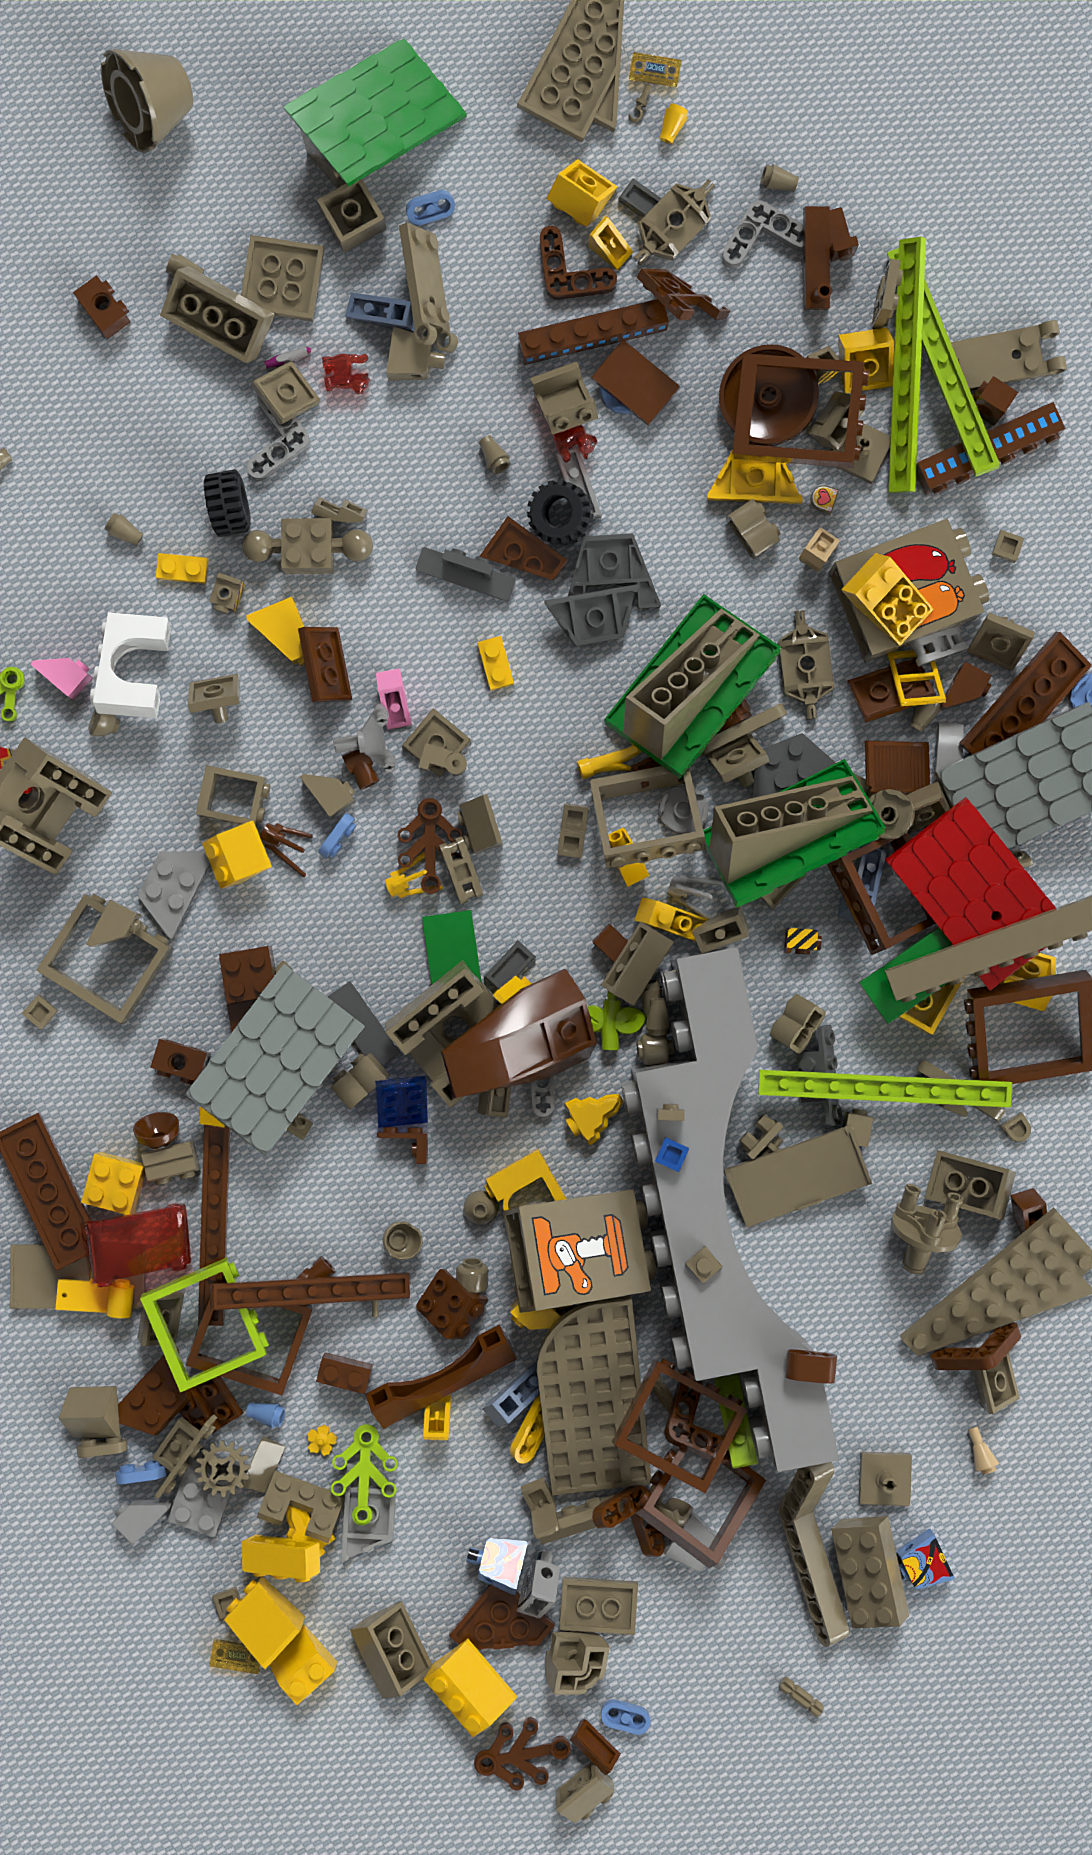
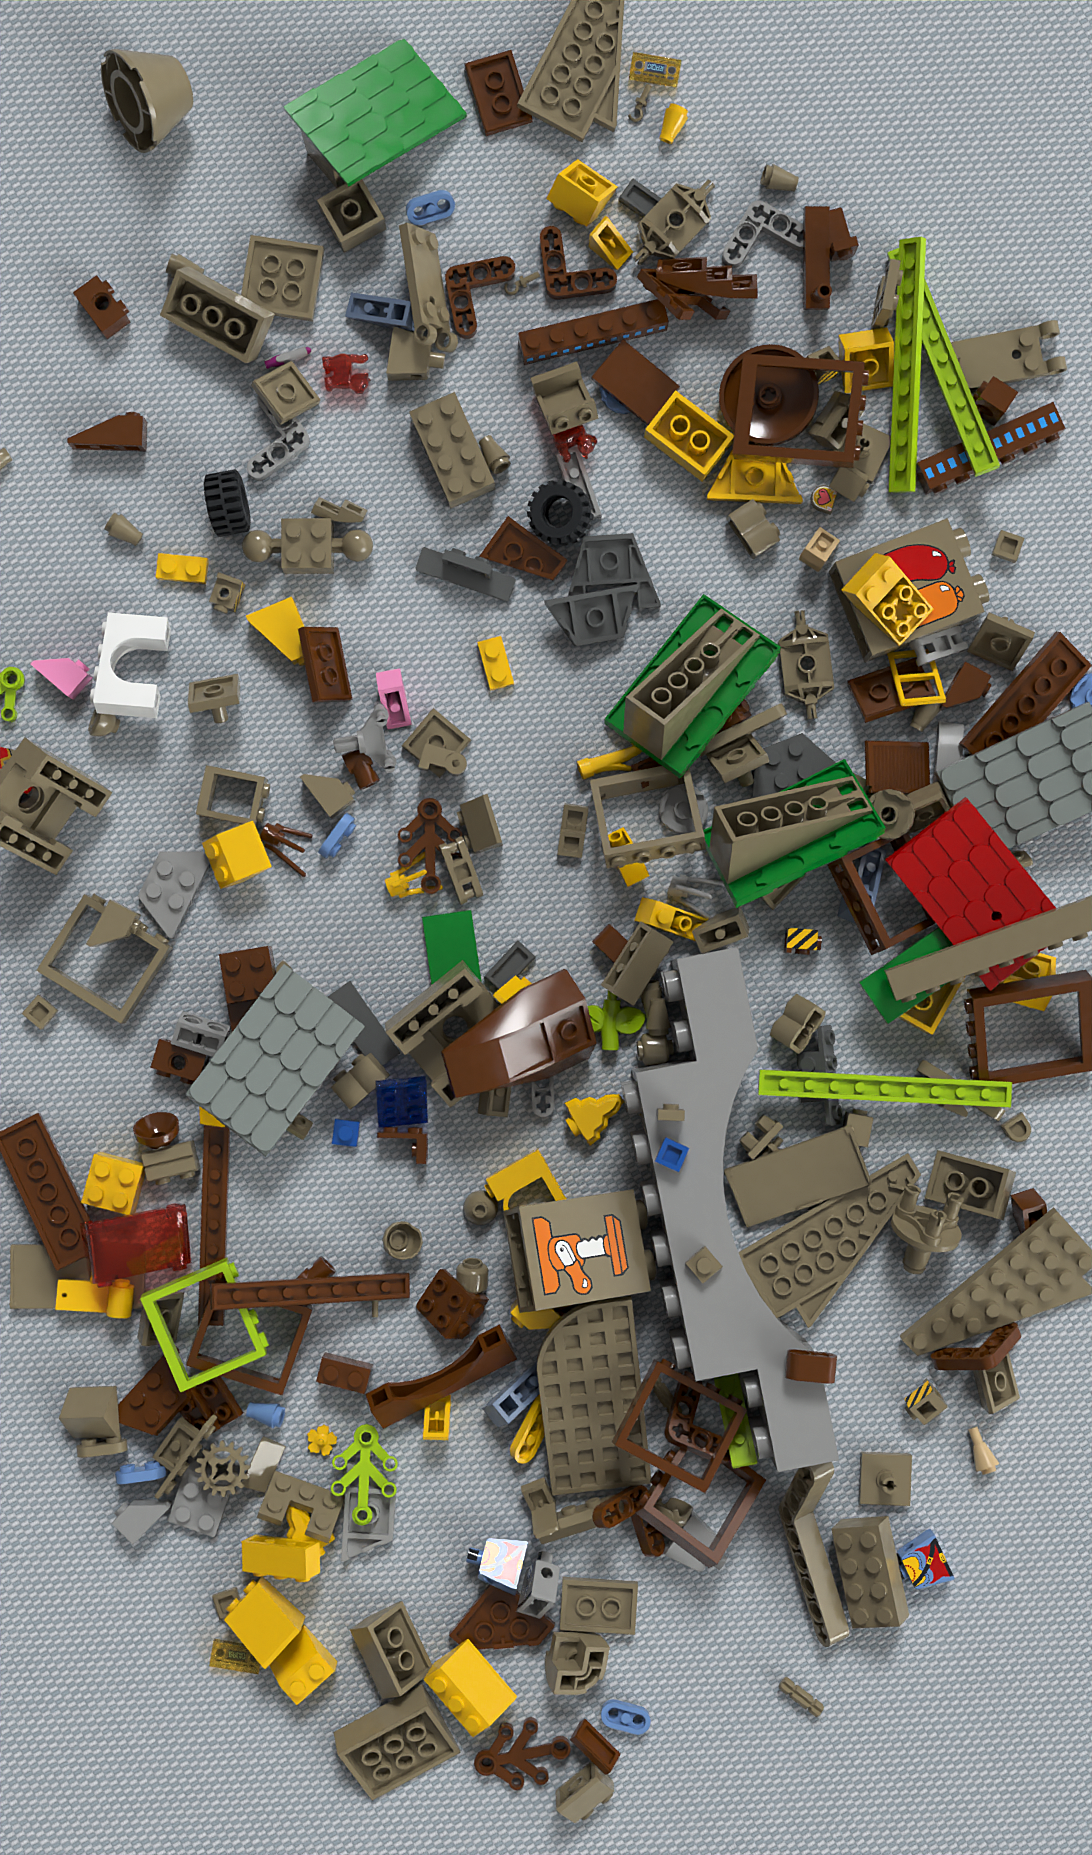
(116, 434): none -> reddish brown slope
(199, 1034): none -> light grey brick
(346, 1132): none -> blue plate
(395, 1742): none -> dark tan slope
(452, 450): none -> dark tan brick
(463, 288): none -> reddish brown beam
(497, 92): none -> reddish brown tile
(522, 282): none -> dark tan hand
(688, 436): none -> yellow brick
(717, 281): none -> reddish brown slope
(817, 1251): none -> dark tan wing
(850, 483): none -> dark tan brick
(925, 1403): none -> dark tan brick

